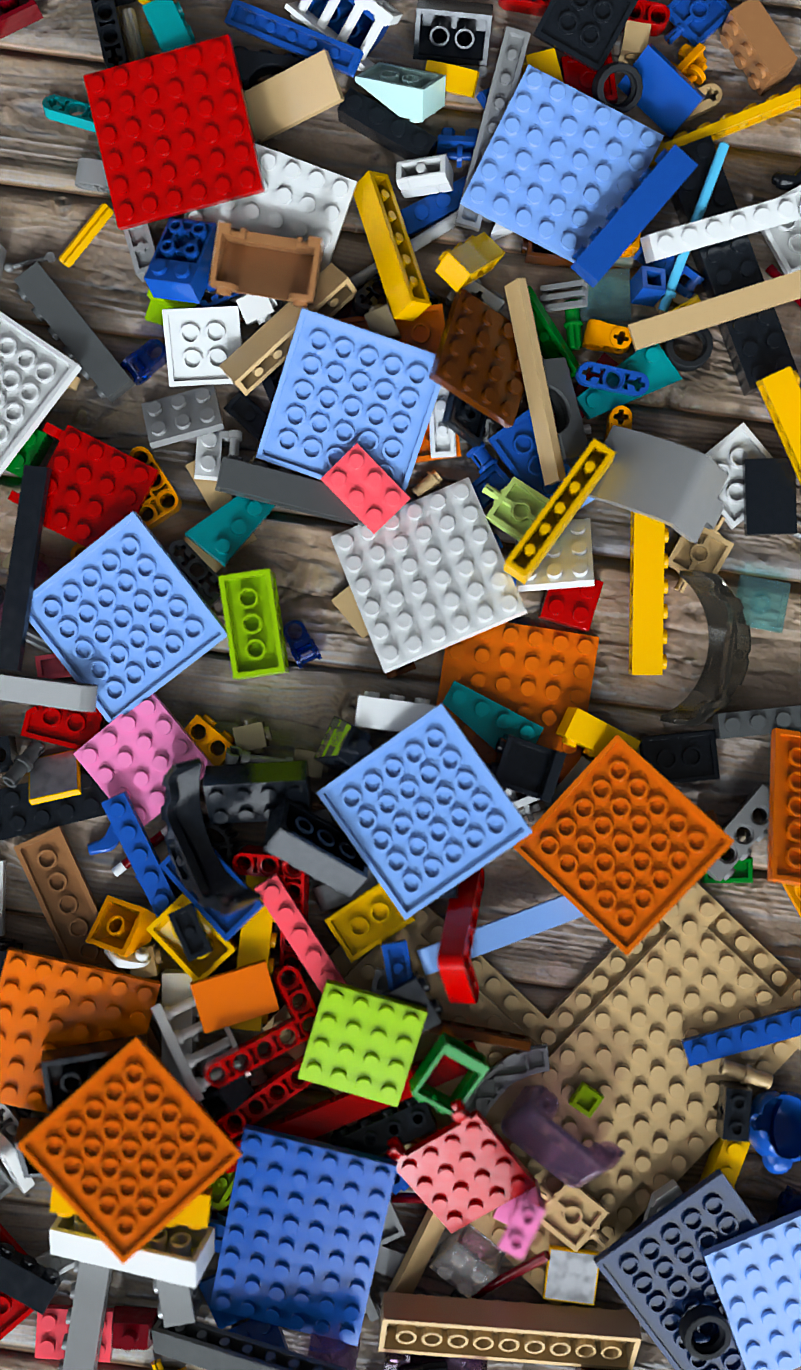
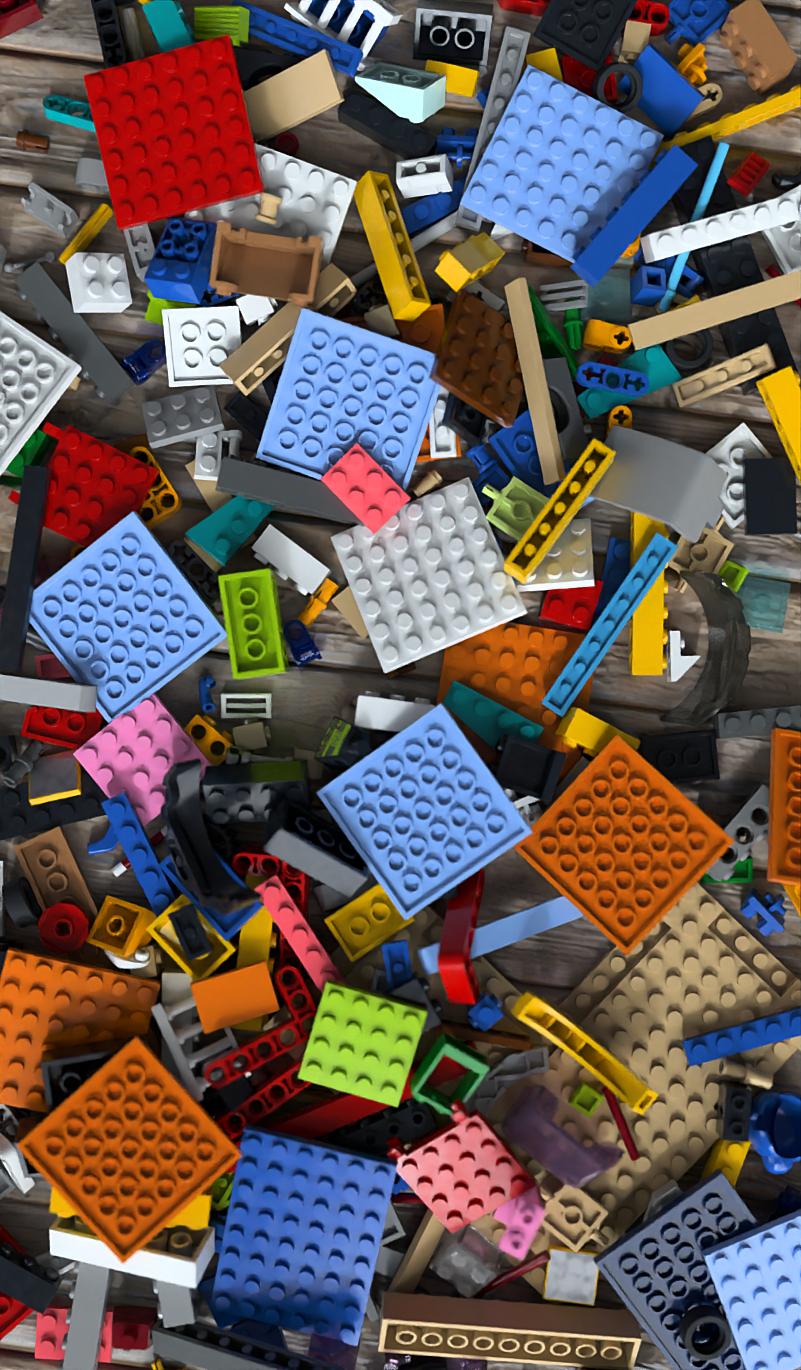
(21, 902): none -> black tyre
(32, 141): none -> reddish brown pin
(49, 210): none -> light grey hinge
(69, 941): none -> red plate
(98, 282): none -> white brick
(132, 442): none -> clear orange axle
(204, 693): none -> blue arm
(220, 21): none -> lime brick
(224, 705): none -> white tile
(268, 208): none -> tan bush
(287, 143): none -> dark red plate
(290, 560): none -> white brick
(317, 602): none -> light orange pin
(485, 1012): none -> blue brick
(584, 1048): none -> yellow arch
(609, 624): none -> dark azure plate
(614, 572): none -> blue plate
(621, 1123): none -> dark red bar
(677, 664): none -> white slope
(724, 375): none -> tan tile
(733, 574): none -> lime tile
(748, 173): none -> red slope
(770, 911): none -> blue hips

